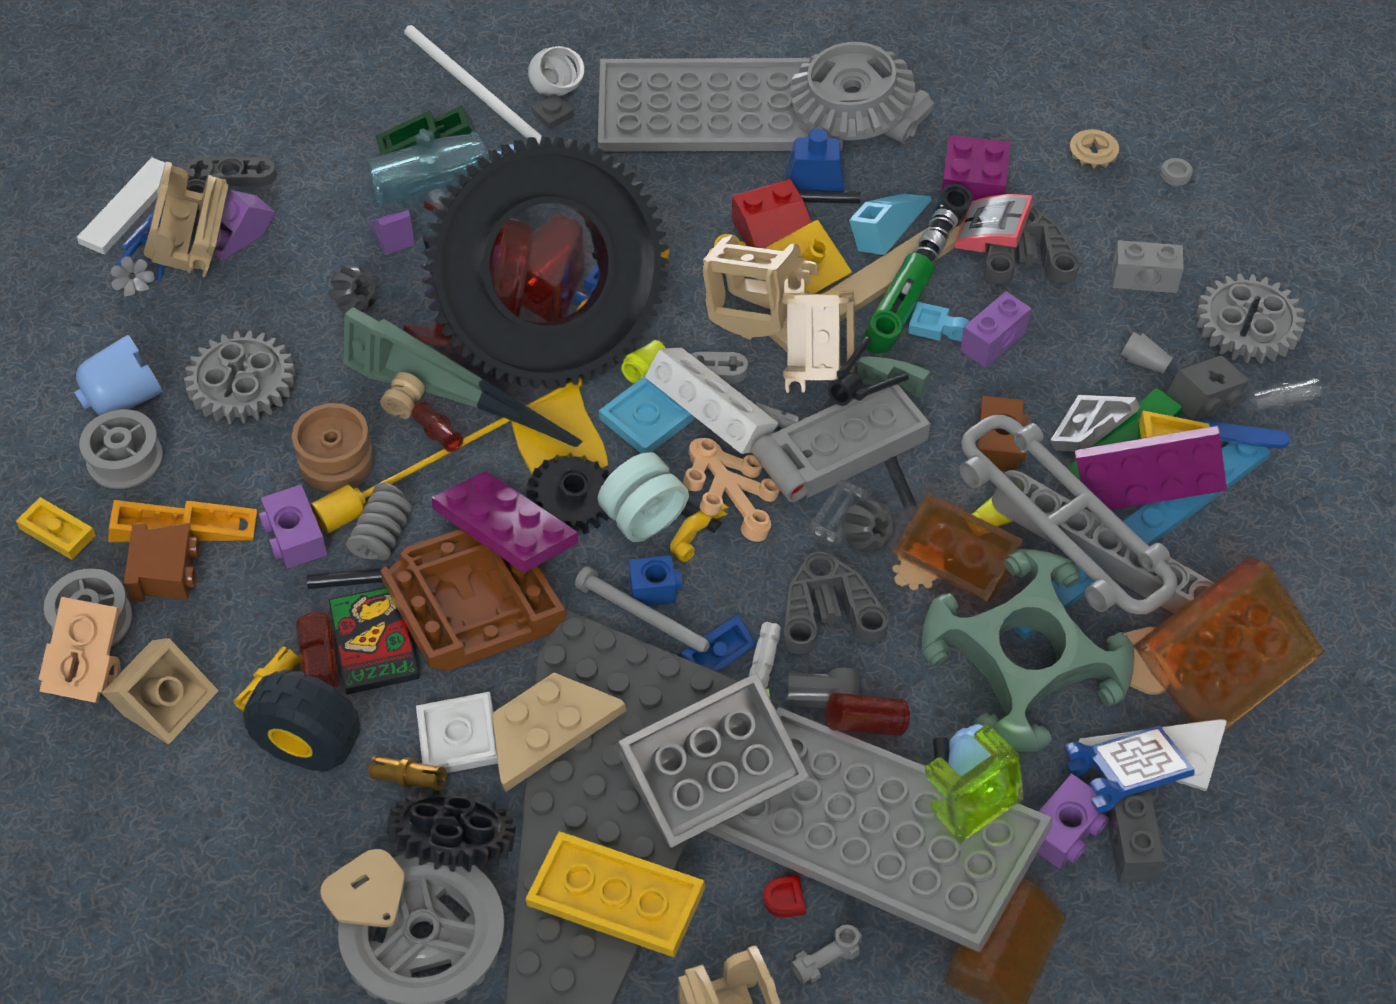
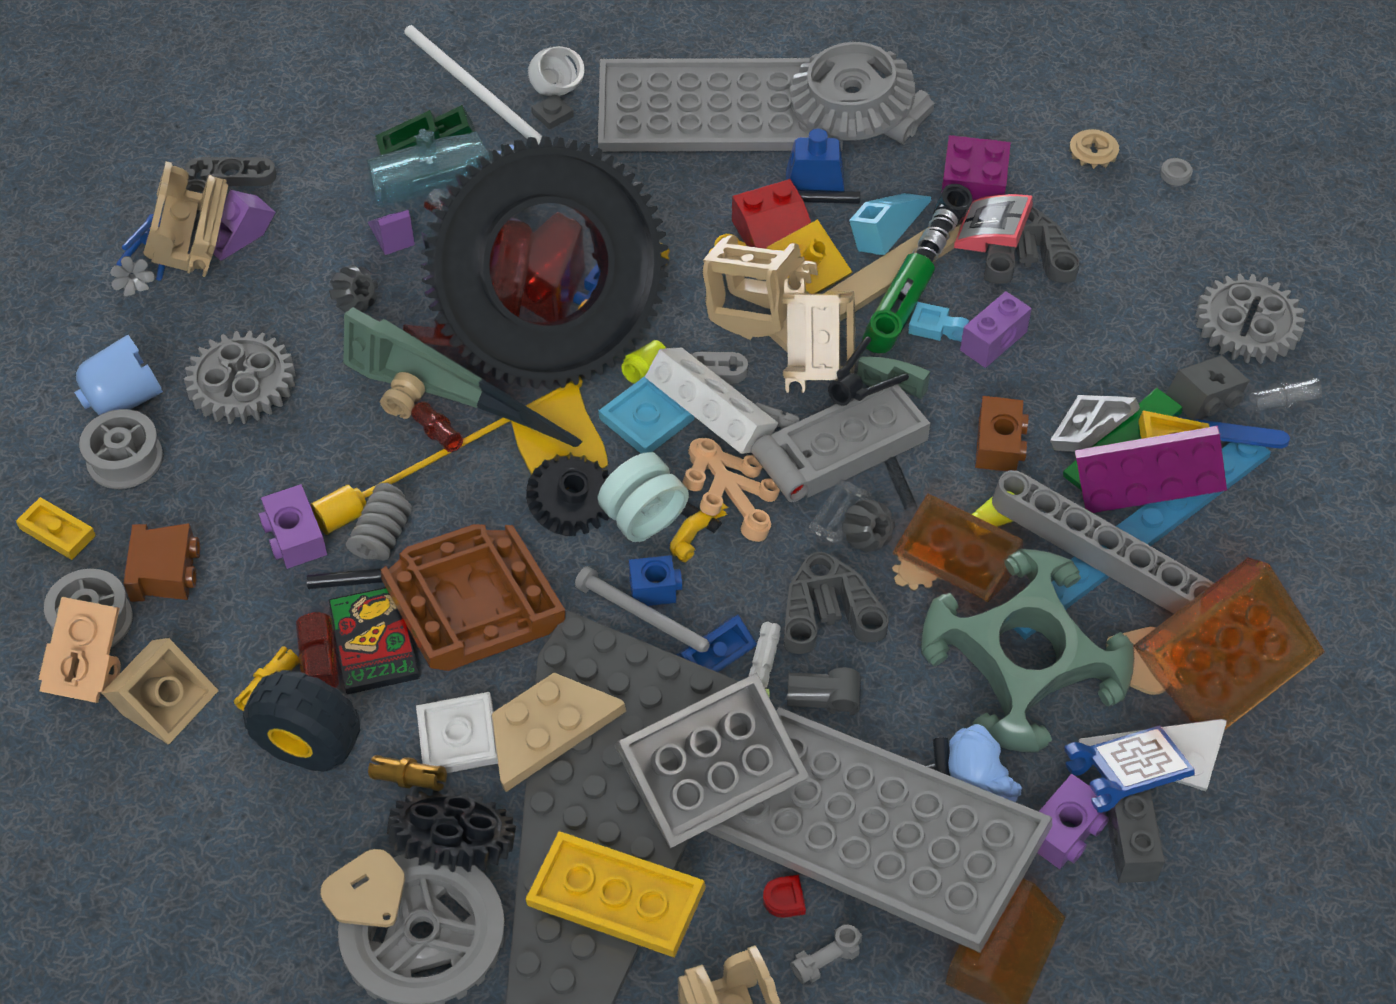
(123, 209): white tile -> none
(206, 520): light orange slope -> none
(333, 447): medium nougat wheel -> none
(505, 521): magenta plate -> none
(867, 714): clear red pin -> none
(981, 792): clear neon green panel -> none
(1104, 590): light grey bar -> none
(1146, 353): light grey cone -> none
(1147, 266): light grey brick -> none

